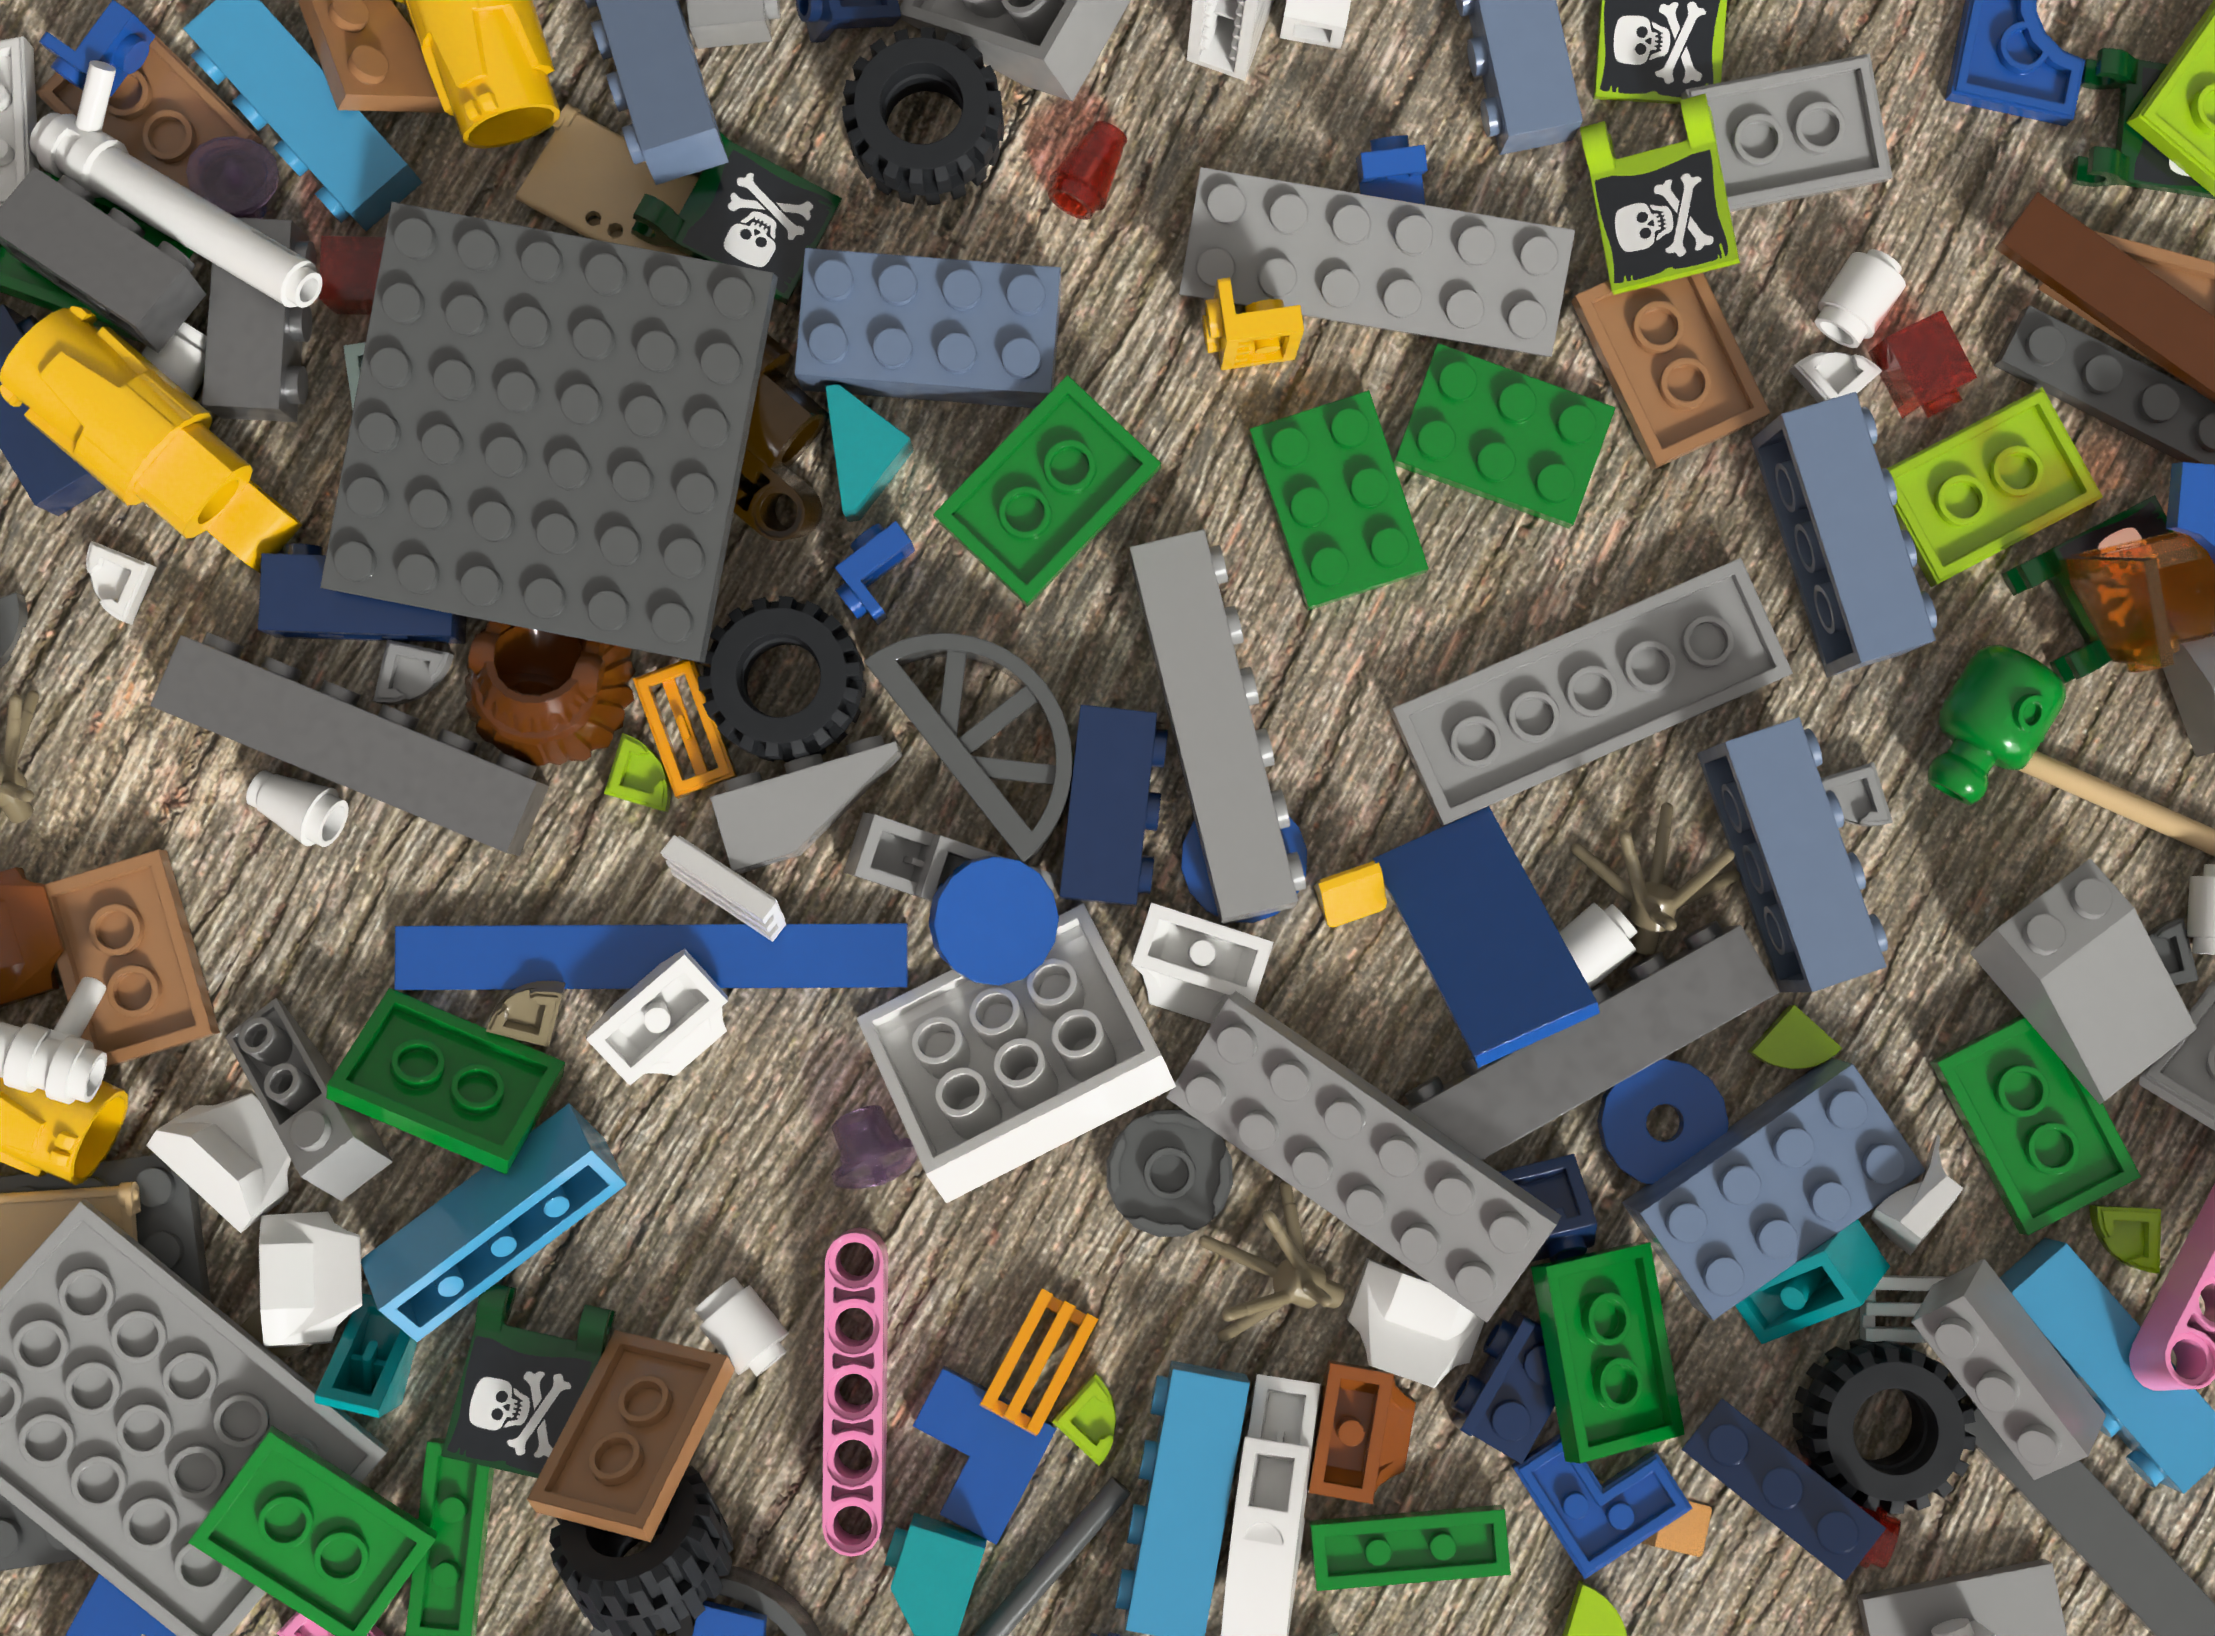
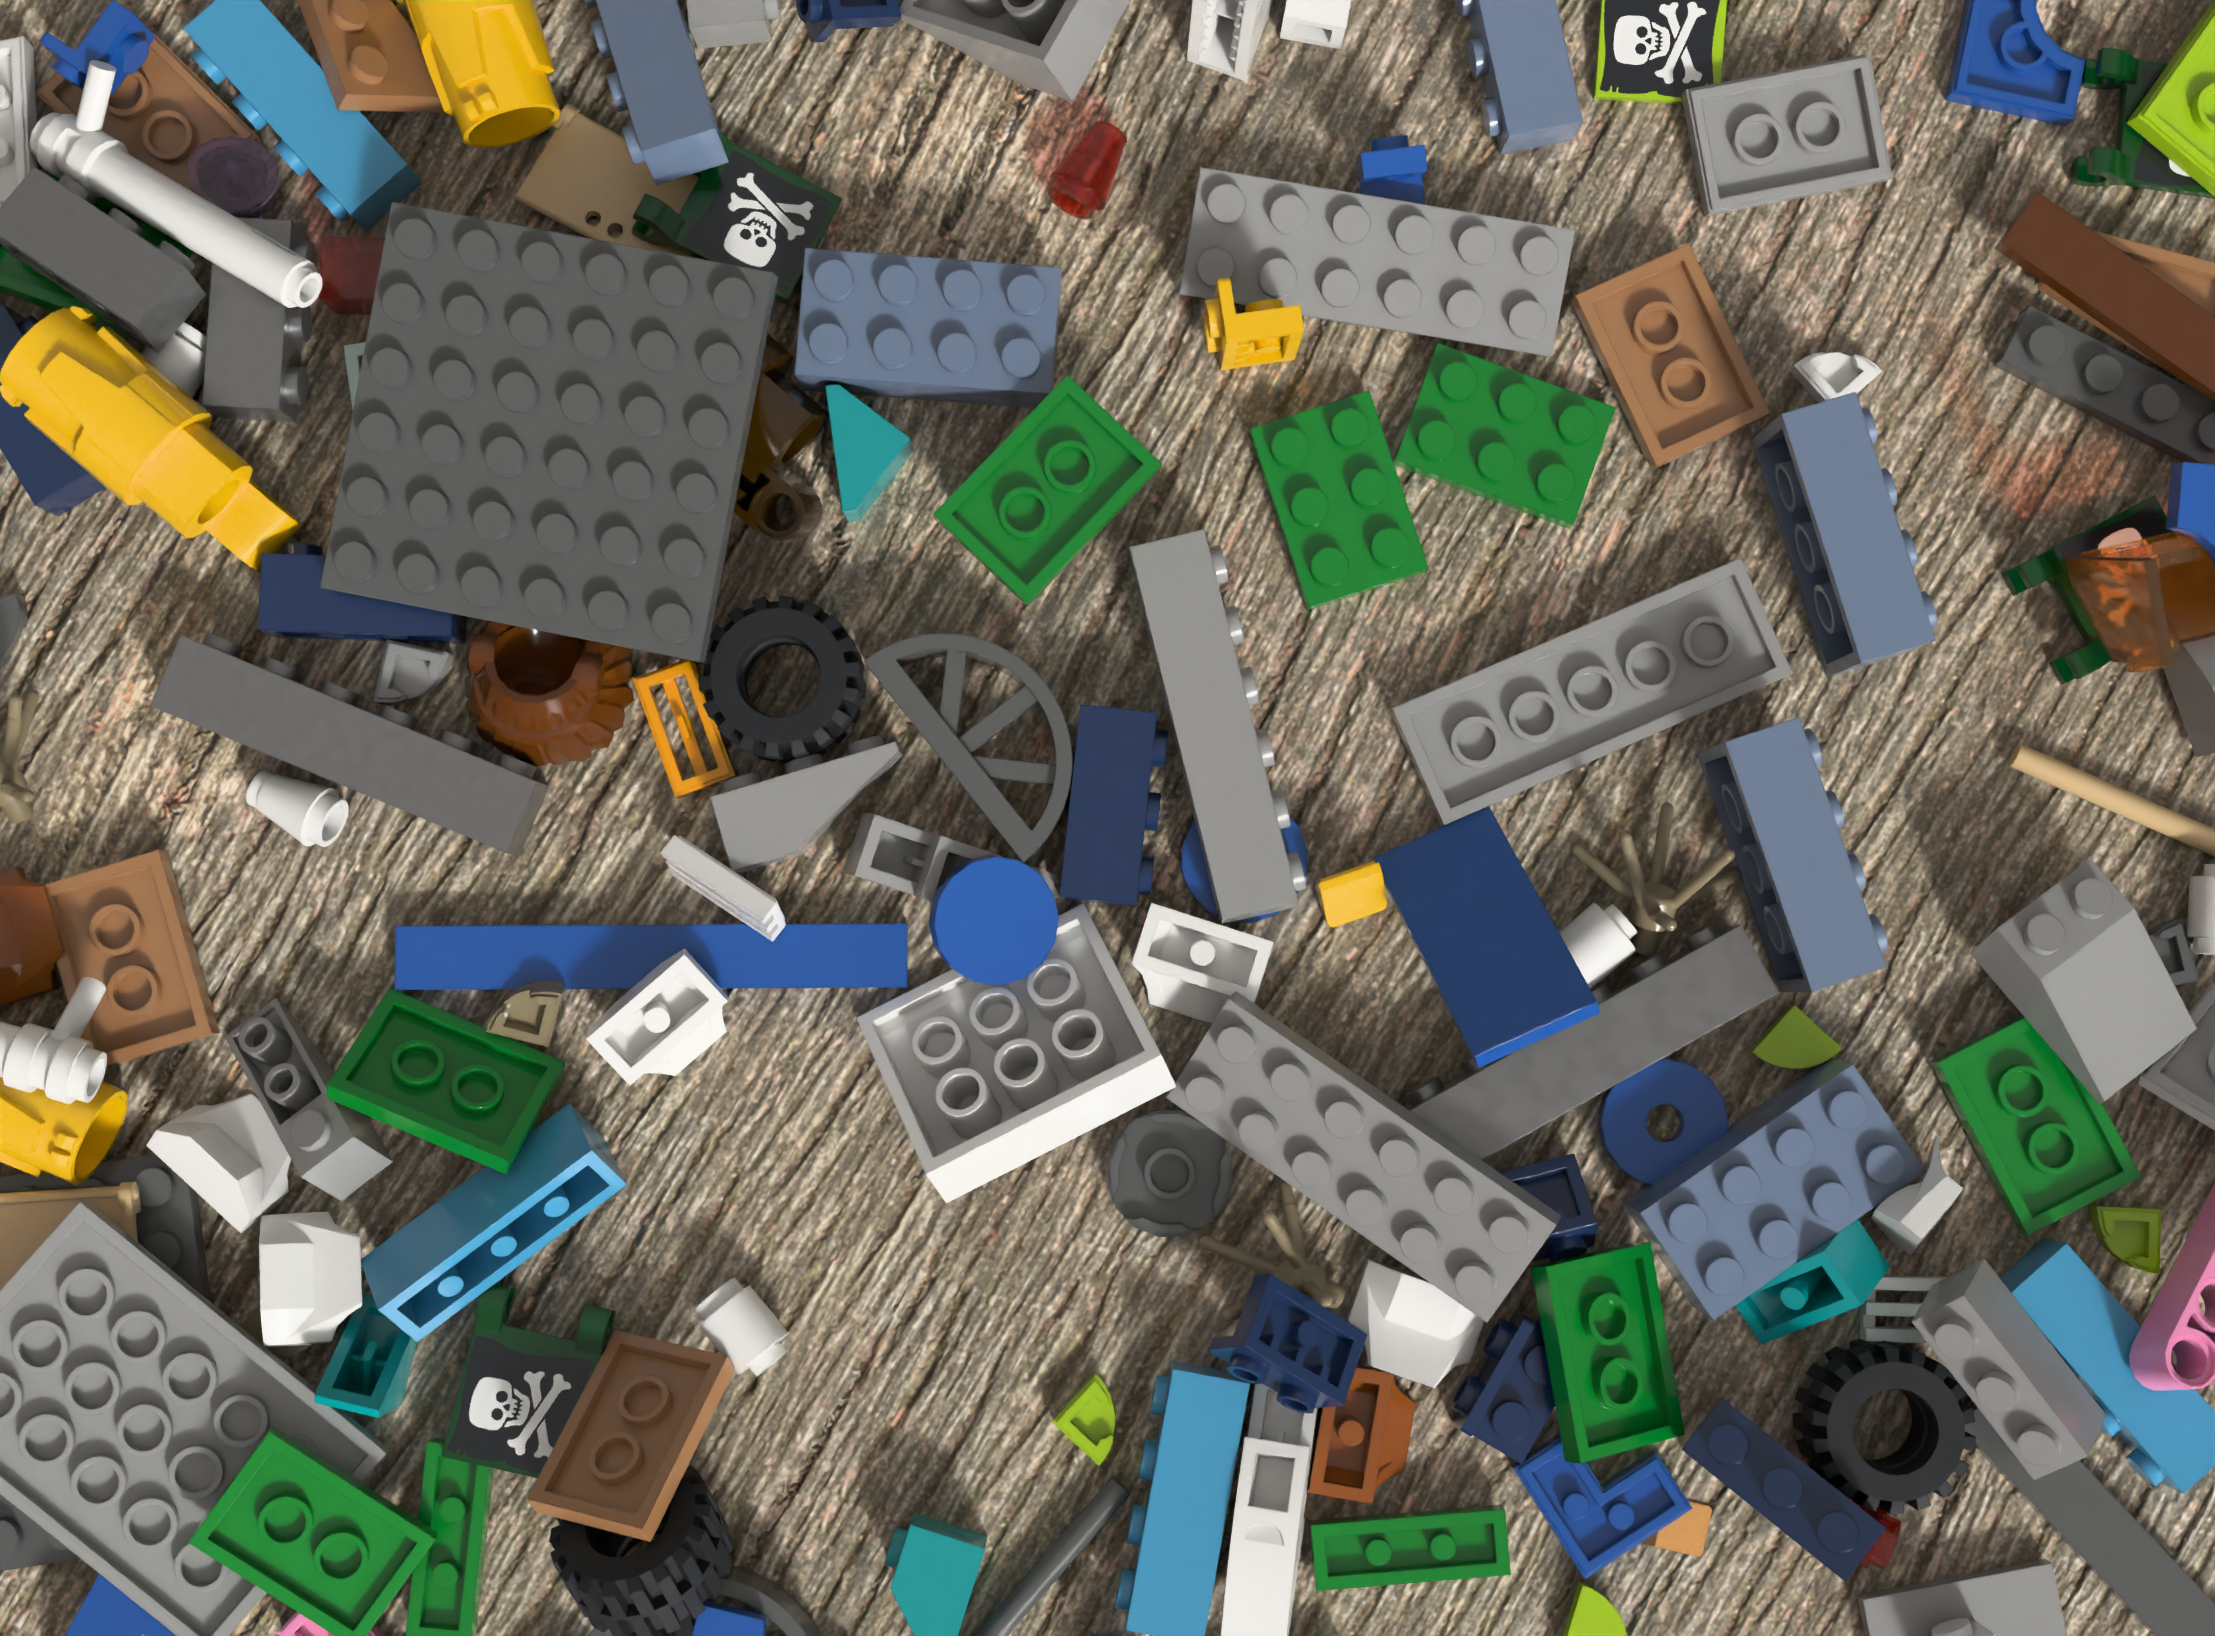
(118, 580): white tile -> none
(639, 776): lime tile -> none
(848, 1421): bright pink beam -> none
(869, 1149): clear purple piece -> none
(874, 555): blue bracket -> none
(916, 67): black tyre -> none
(998, 1451): blue tile -> none
(1064, 1313): light orange tile -> none
(1292, 1347): none -> dark blue bracket
(1662, 208): flag -> none
(1860, 297): white brick -> none
(1860, 796): light grey tile -> none
(1923, 366): clear red brick -> none
(1990, 486): lime tile -> none
(1994, 718): green piece -> none

